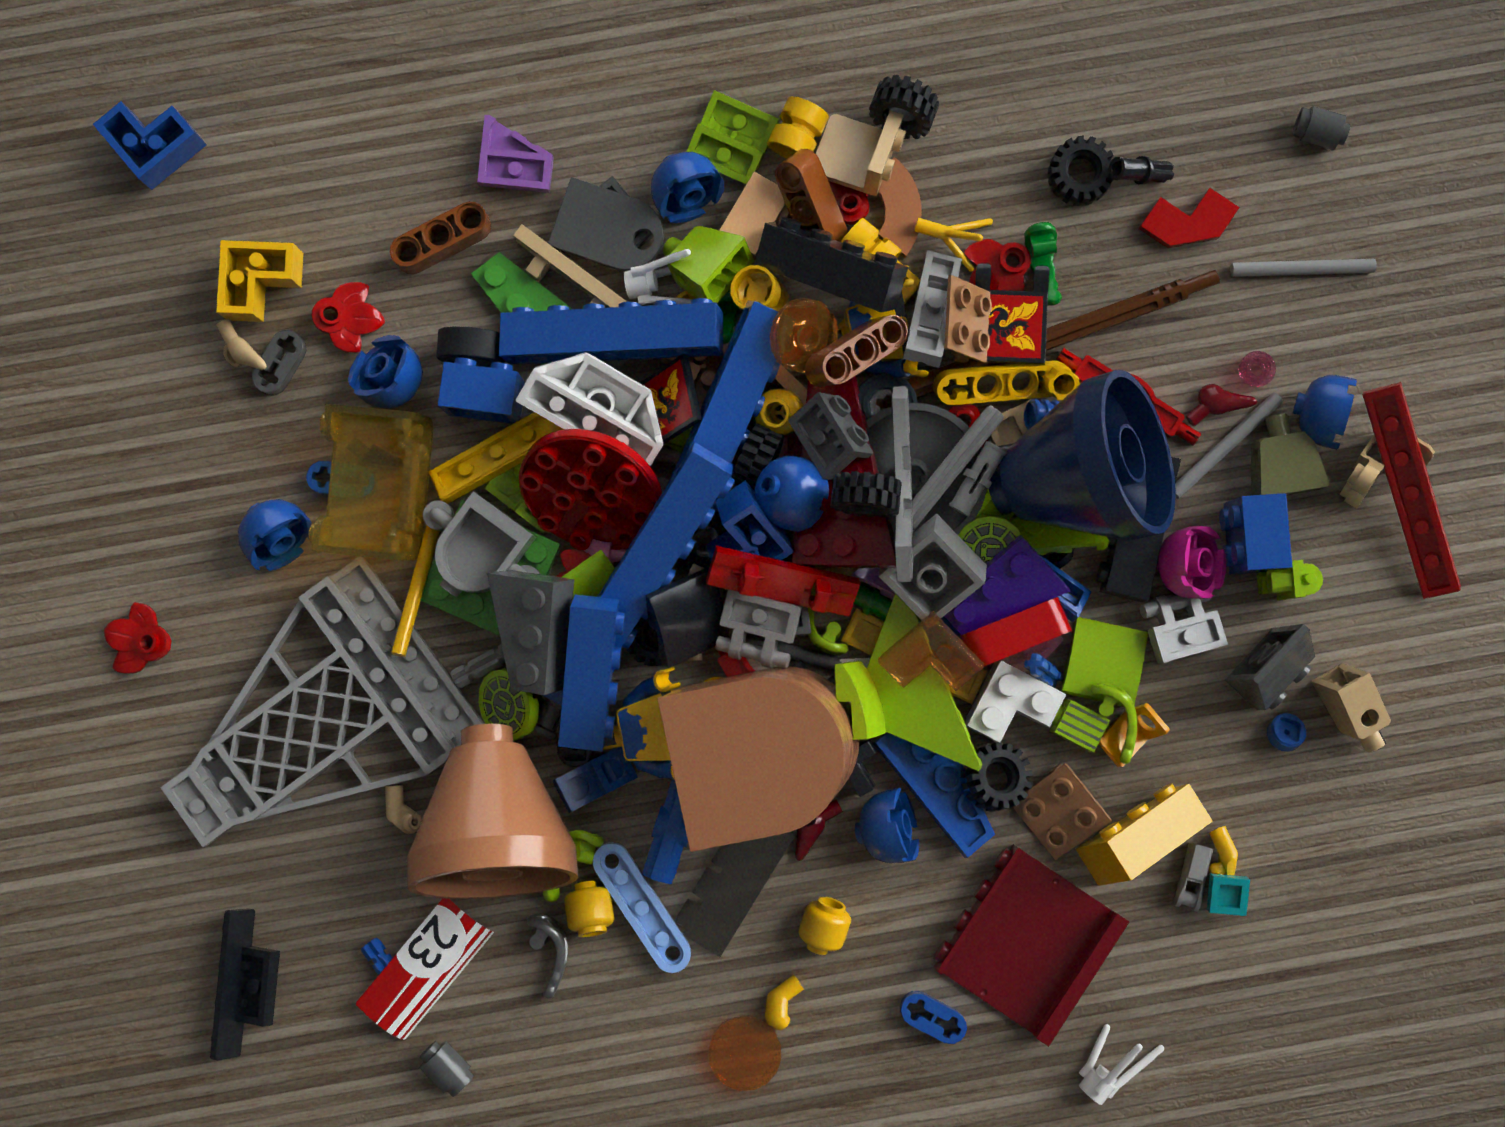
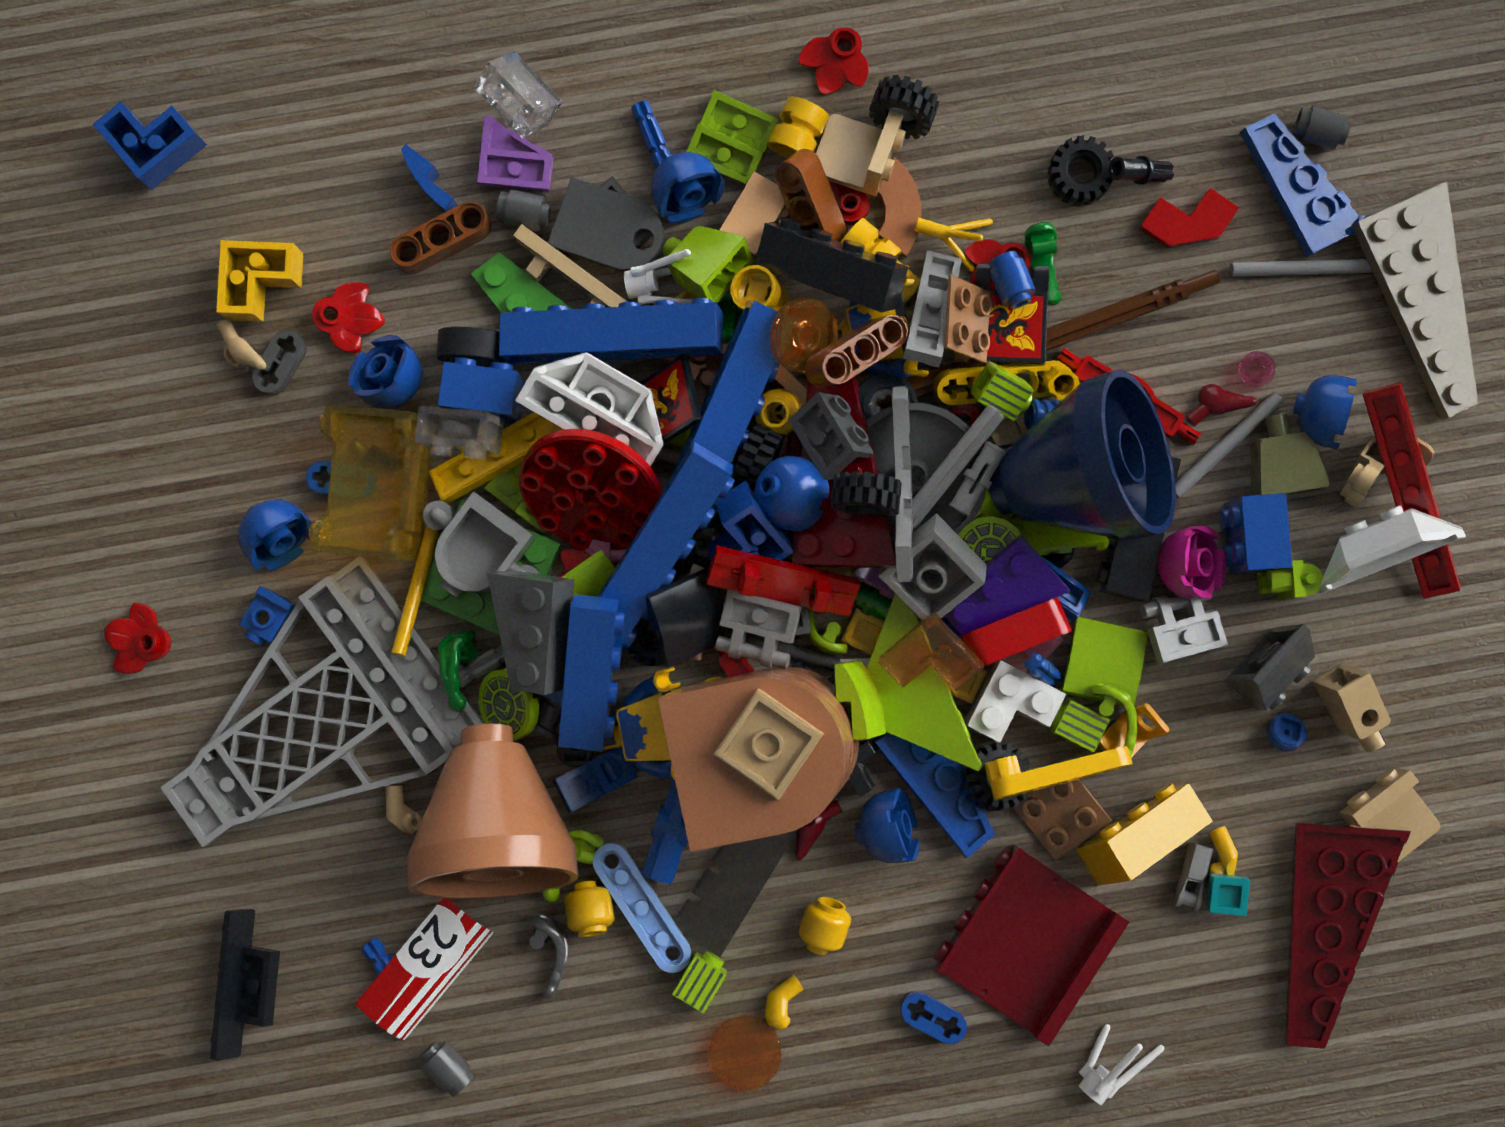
(278, 610): none -> blue brick
(425, 175): none -> blue slope
(453, 651): none -> green piece
(459, 430): none -> clear brick
(518, 94): none -> clear brick
(523, 208): none -> dark grey brick
(650, 132): none -> blue axle
(700, 980): none -> lime brick
(768, 744): none -> tan tile
(833, 65): none -> red plate
(1002, 390): none -> lime brick
(1008, 780): none -> yellow beam
(1011, 280): none -> blue brick
(1305, 196): none -> wing
(1334, 905): none -> dark red wing
(1385, 544): none -> white wedge
(1393, 805): none -> tan bracket
(1419, 275): none -> wing

